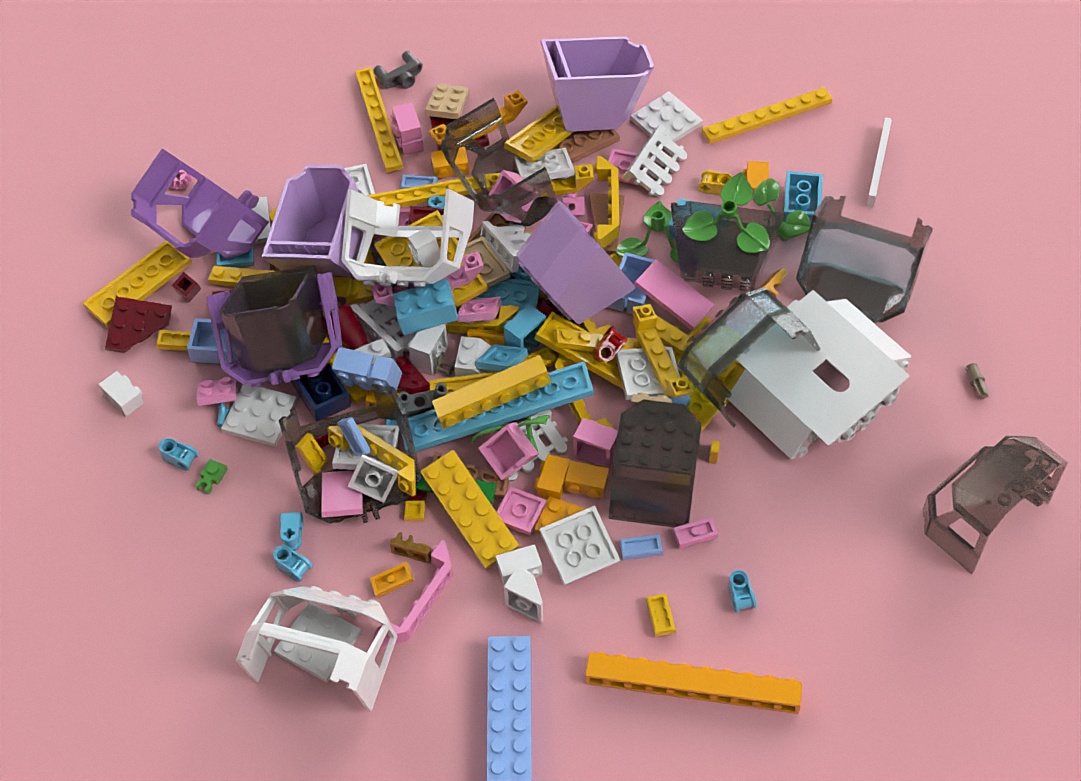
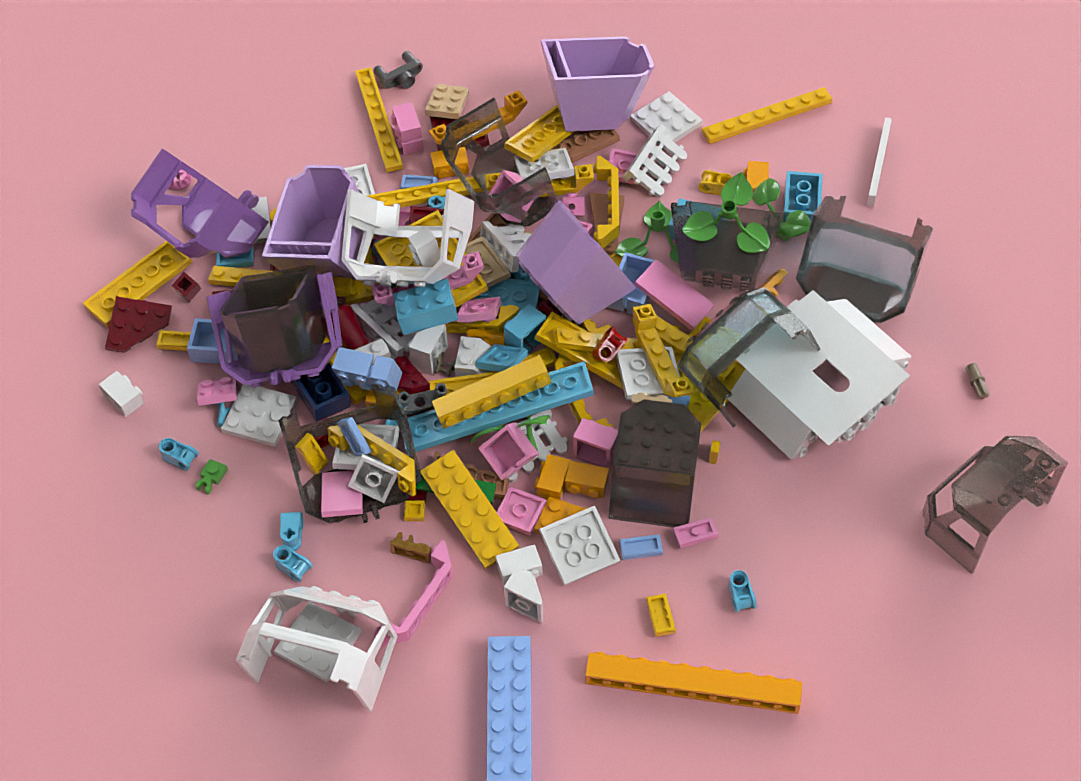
(391, 579): light orange plate -> none

